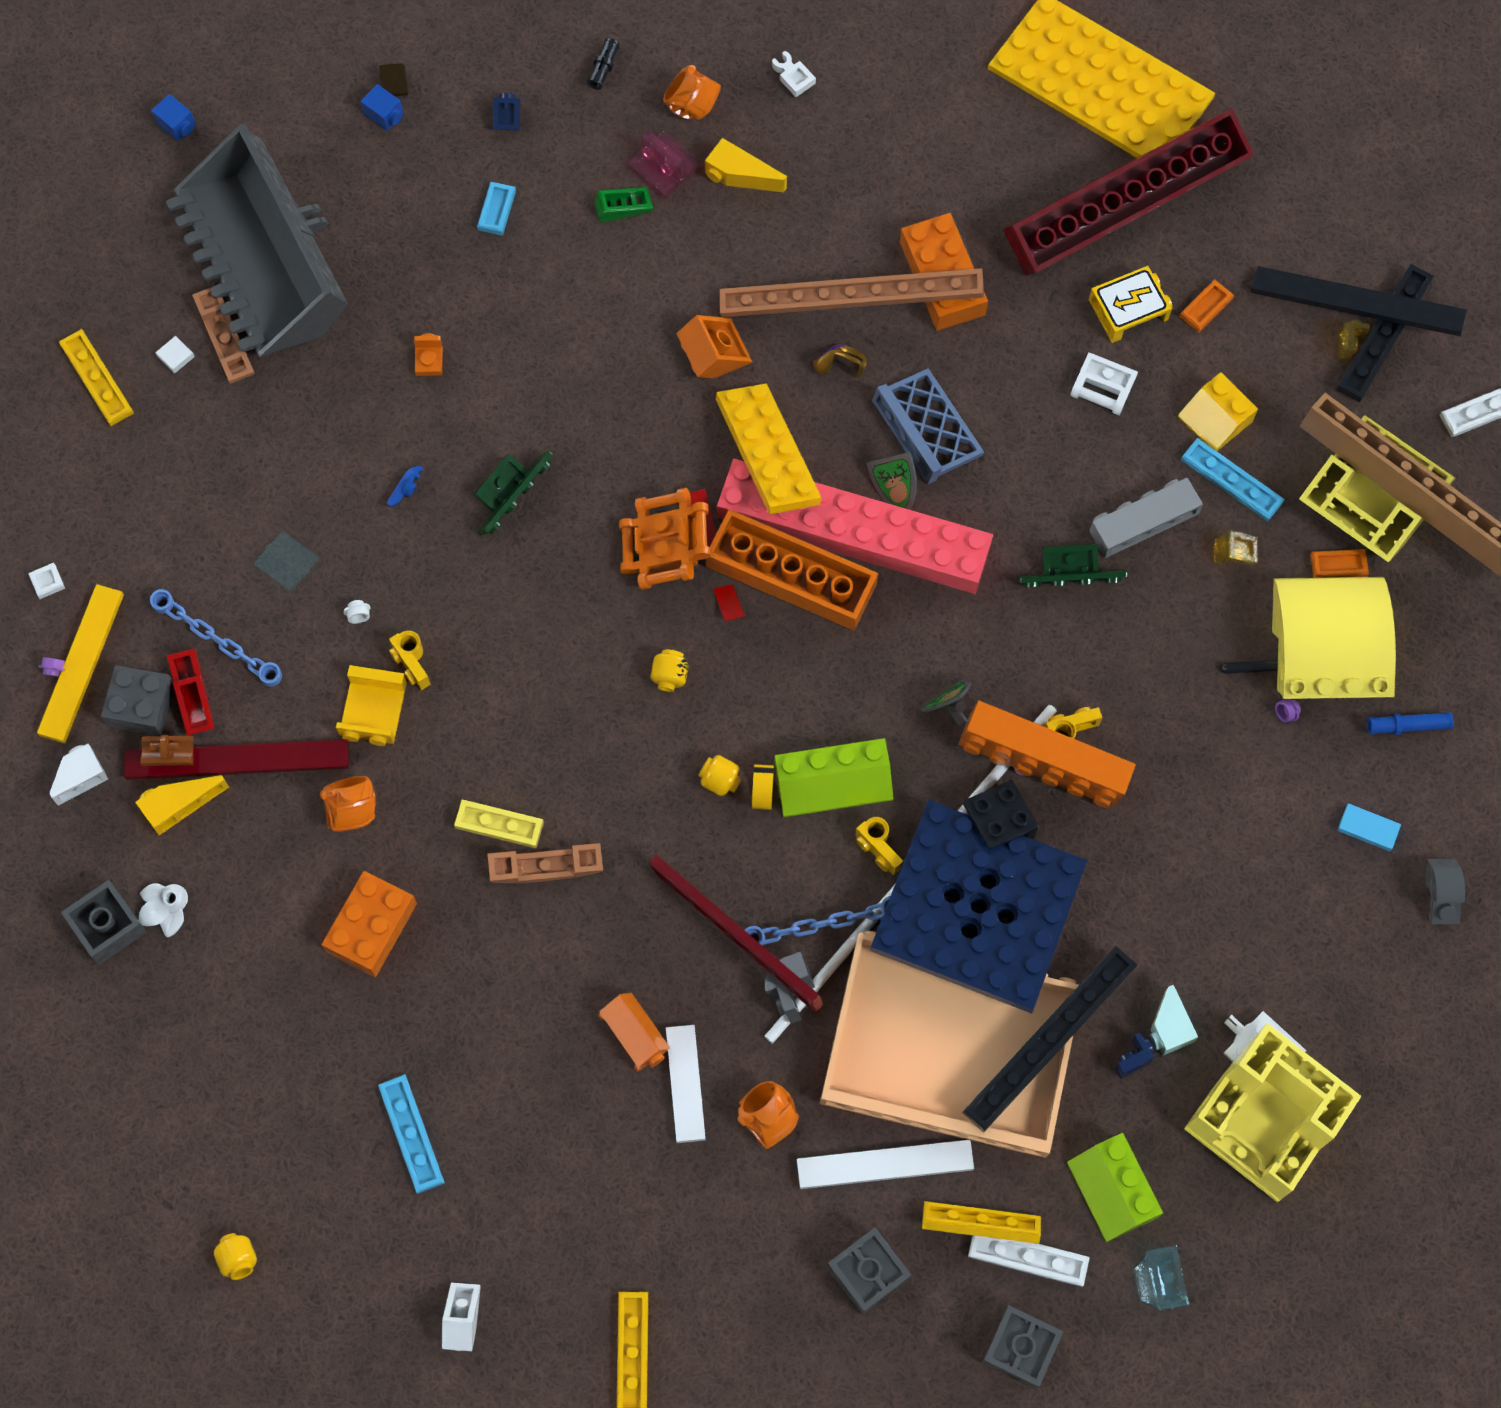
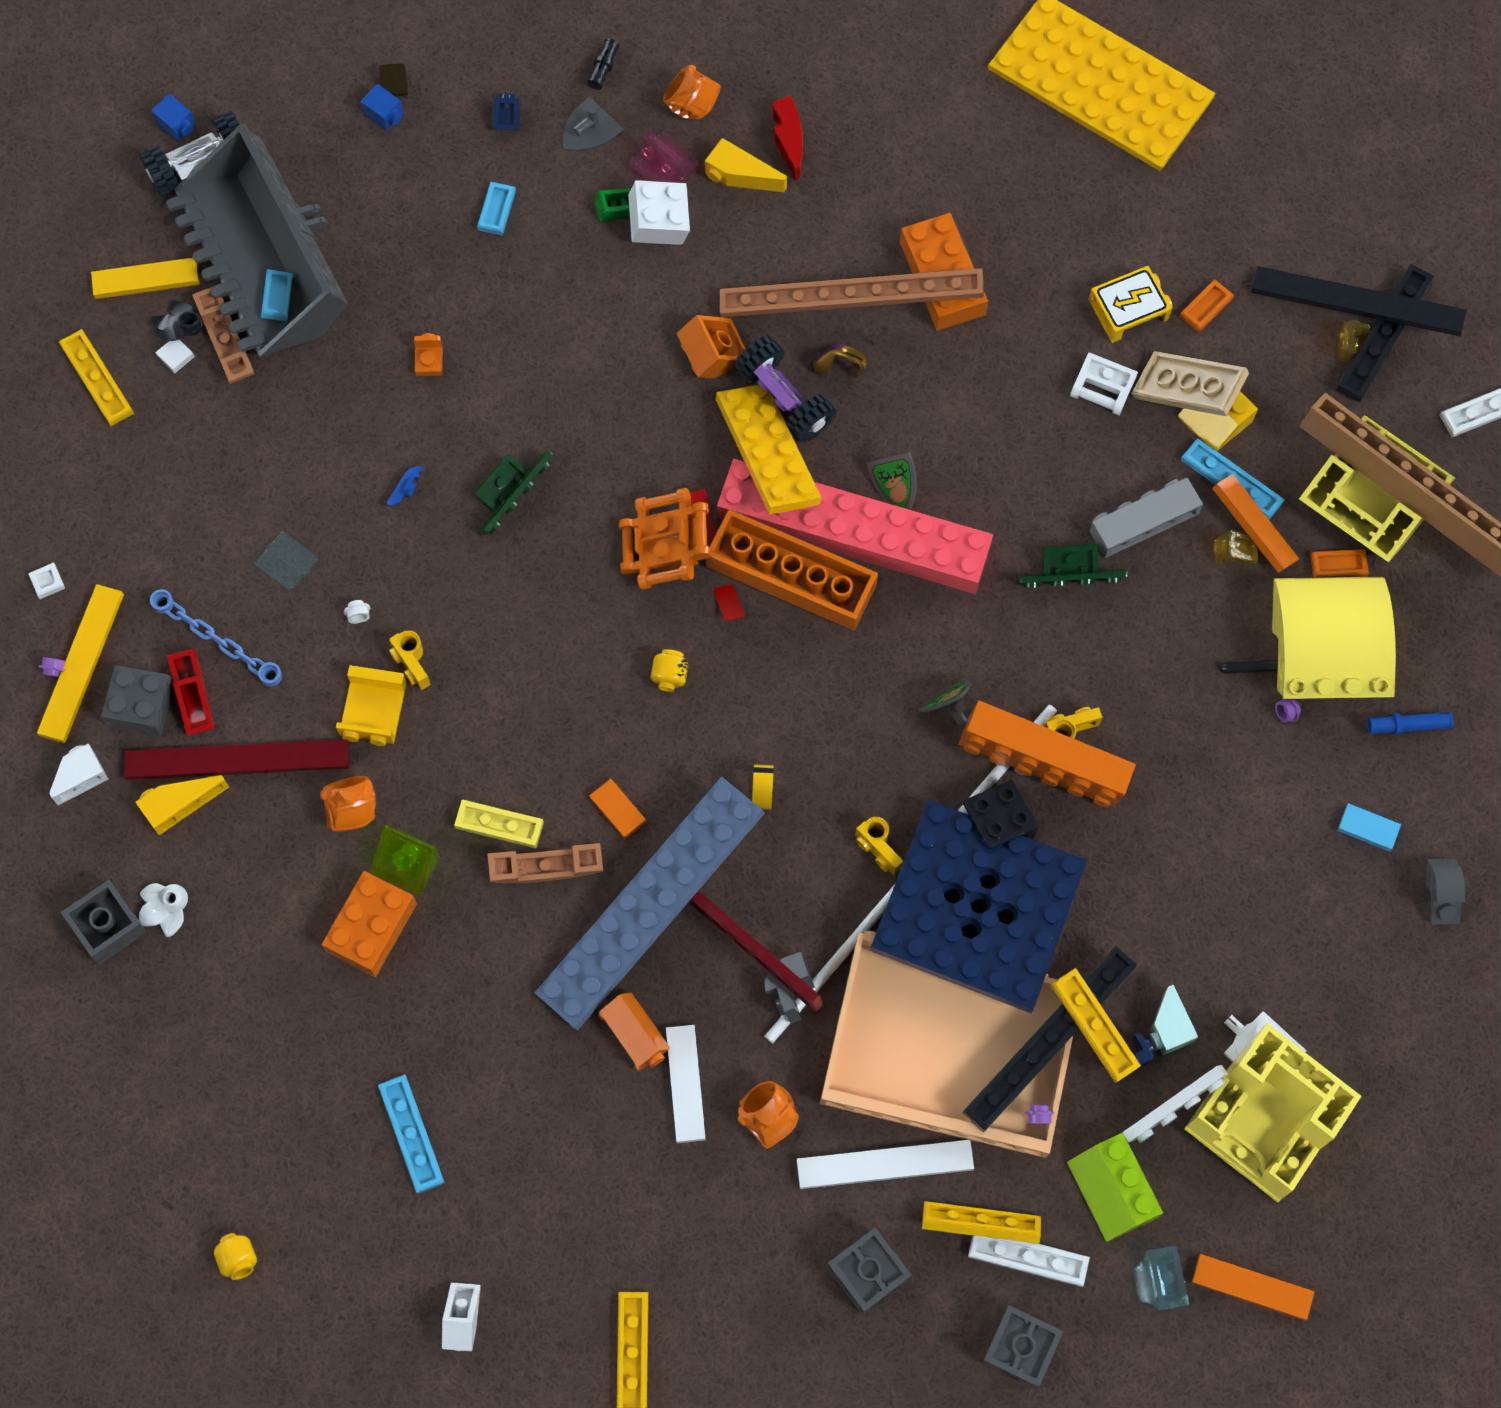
(145, 278): none -> yellow tile
(167, 750): dark orange hips -> none
(179, 323): none -> black plate
(186, 157): none -> plate
(277, 295): none -> medium azure tile
(404, 860): none -> clear neon green slope
(589, 127): none -> dark grey shield
(617, 809): none -> orange tile
(649, 903): none -> sand blue plate
(659, 212): none -> white brick
(719, 775): yellow head -> none
(754, 930): medium blue piece -> none
(758, 366): none -> black plate
(788, 134): none -> red slope
(793, 76): white plate -> none
(834, 777): lime slope -> none
(906, 429): sand blue fence -> none
(1039, 1114): none -> medium lavender plate
(1095, 1025): none -> yellow tile
(1128, 192): dark red brick -> none
(1186, 1098): none -> white plate
(1190, 383): none -> tan tile
(1252, 1287): none -> orange tile
(1255, 523): none -> orange tile

